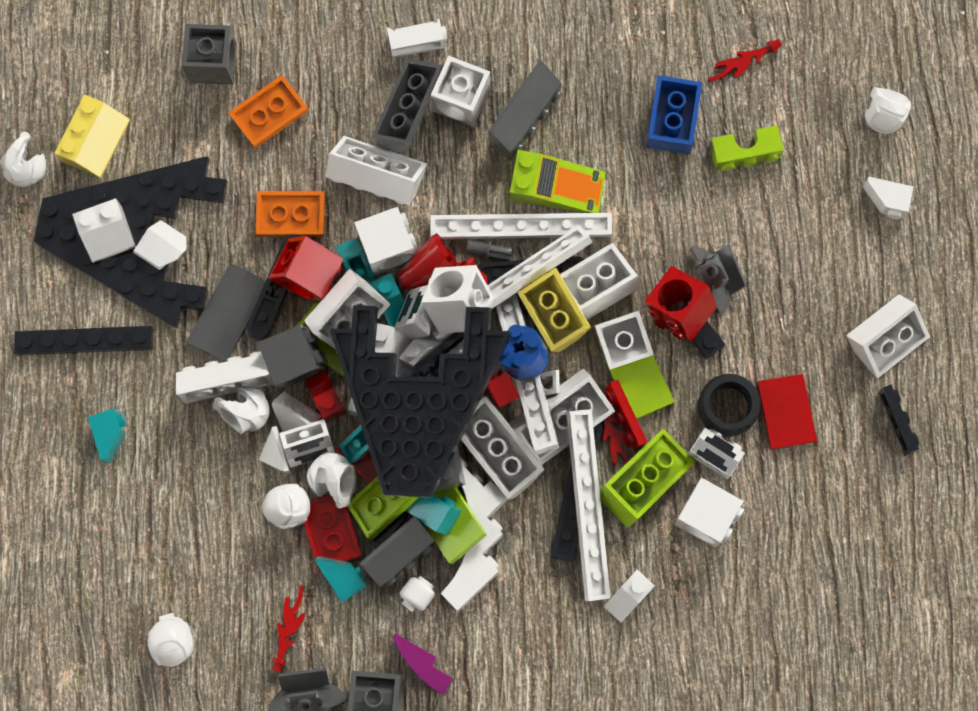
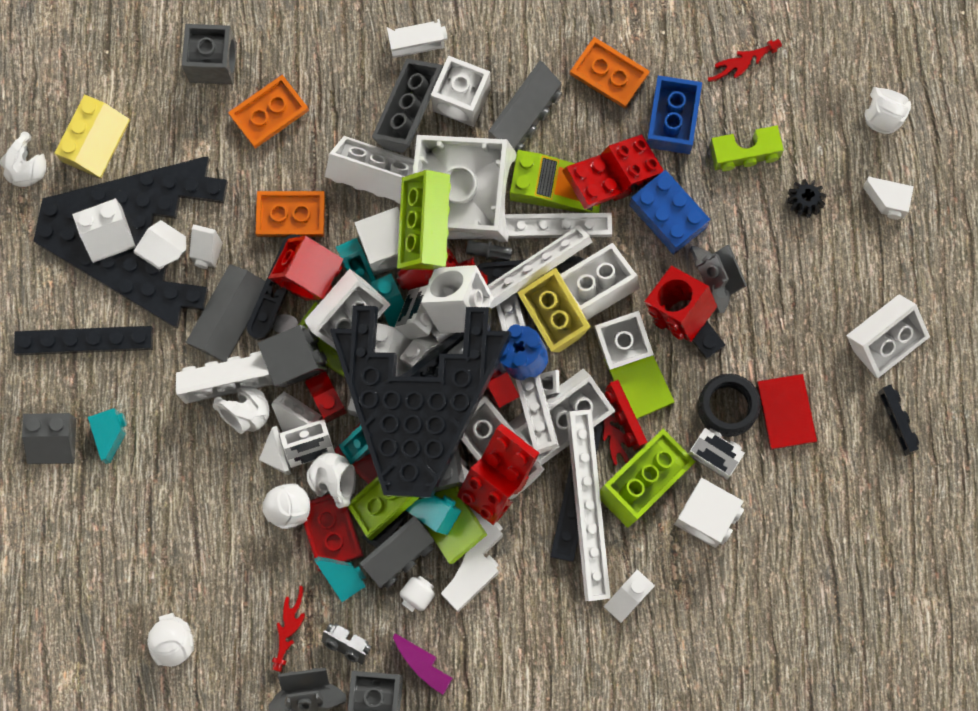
(49, 438): none -> dark grey slope
(204, 247): none -> white slope
(284, 322): none -> flat silver sticker
(336, 639): none -> dark grey hinge
(424, 221): none -> lime slope
(477, 180): none -> white piece
(498, 474): none -> red piece
(609, 72): none -> orange plate
(613, 172): none -> red piece
(669, 212): none -> blue brick
(812, 192): none -> black gear

